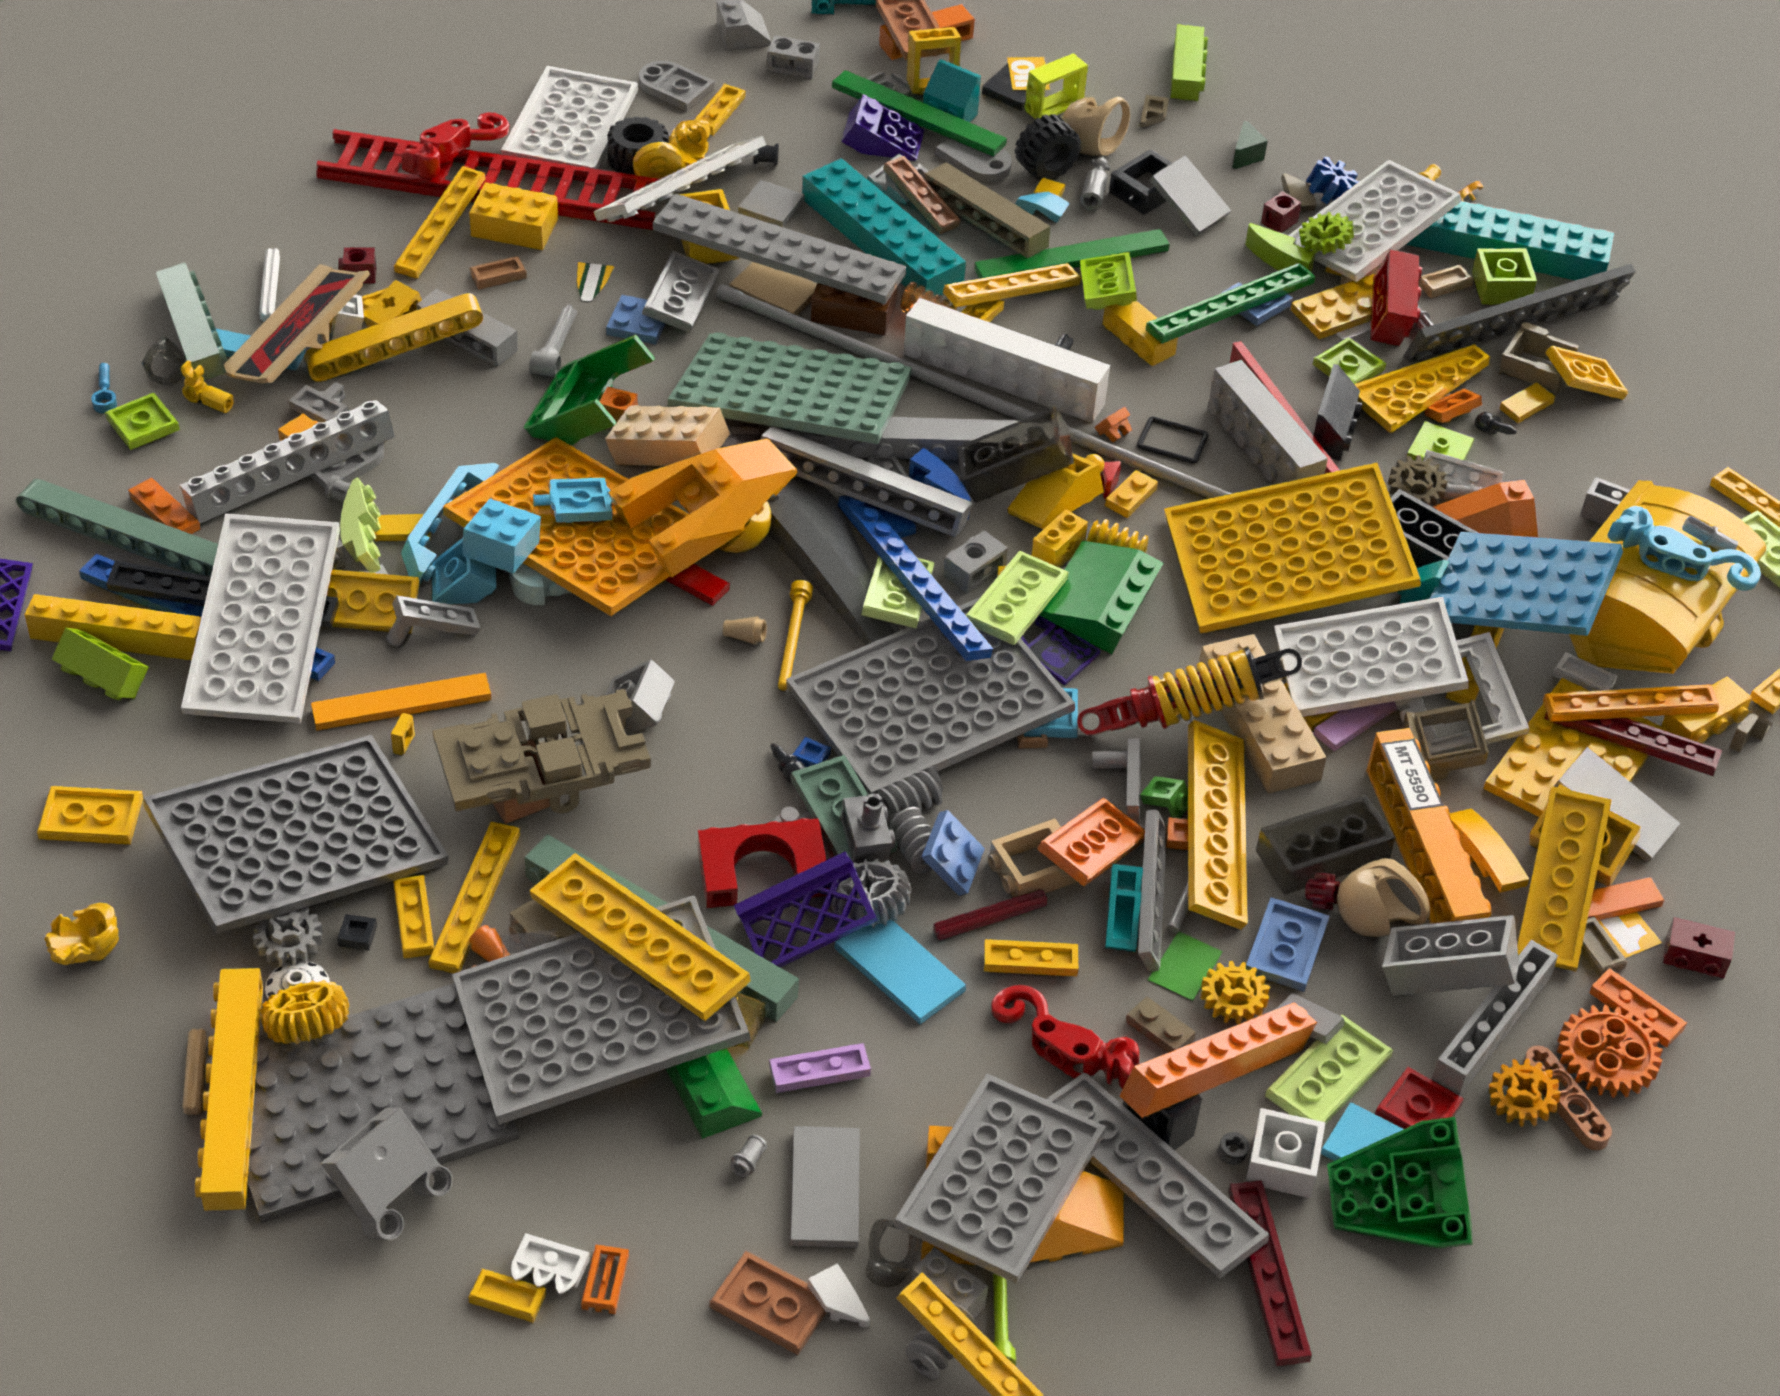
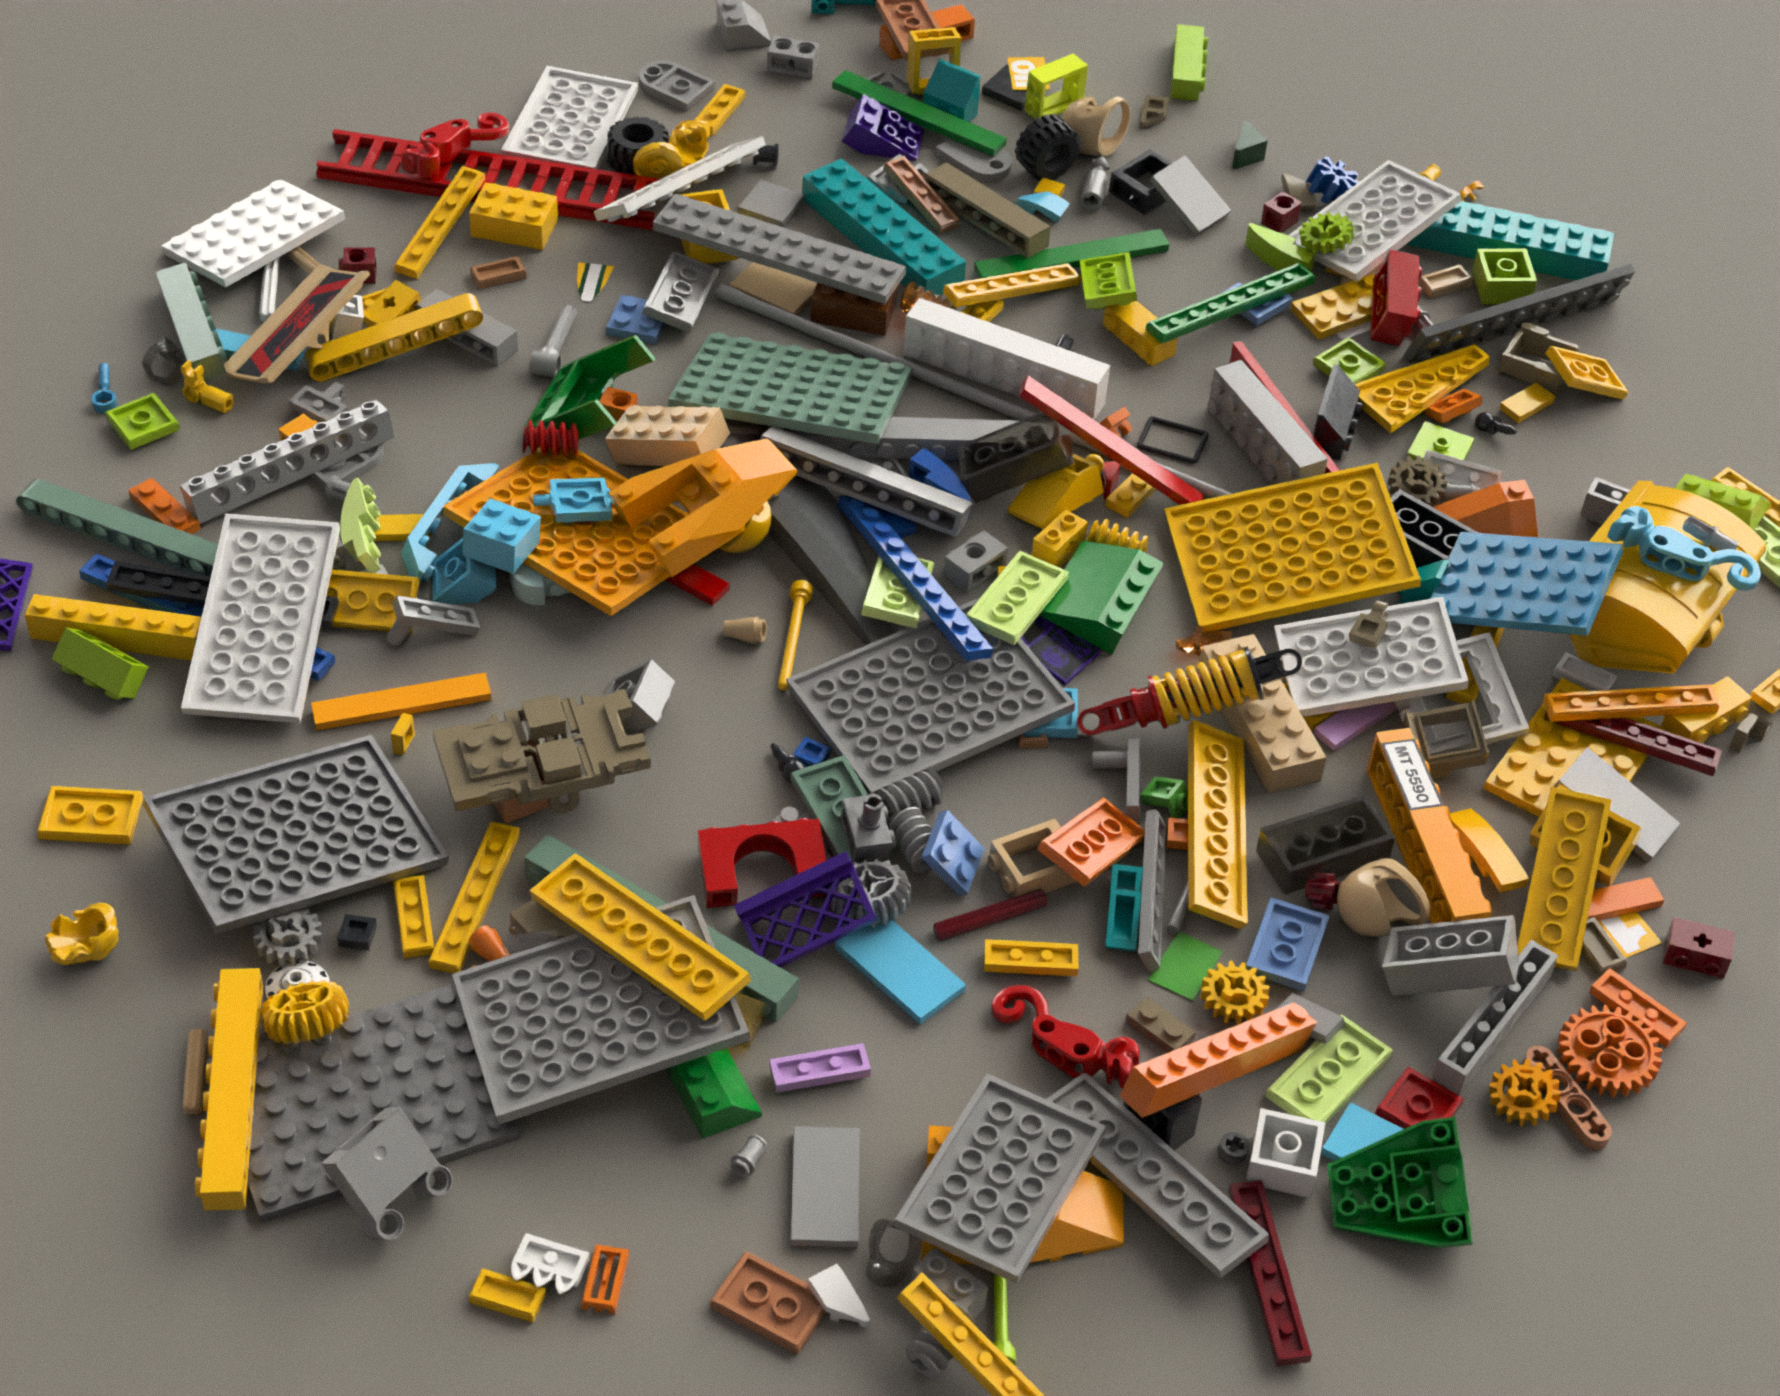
(253, 232): none -> white plate
(303, 259): none -> tan axle
(550, 438): none -> red piece
(1108, 442): none -> tile
(1195, 641): none -> clear orange slope
(1370, 628): none -> dark tan plate
(1742, 503): none -> lime slope

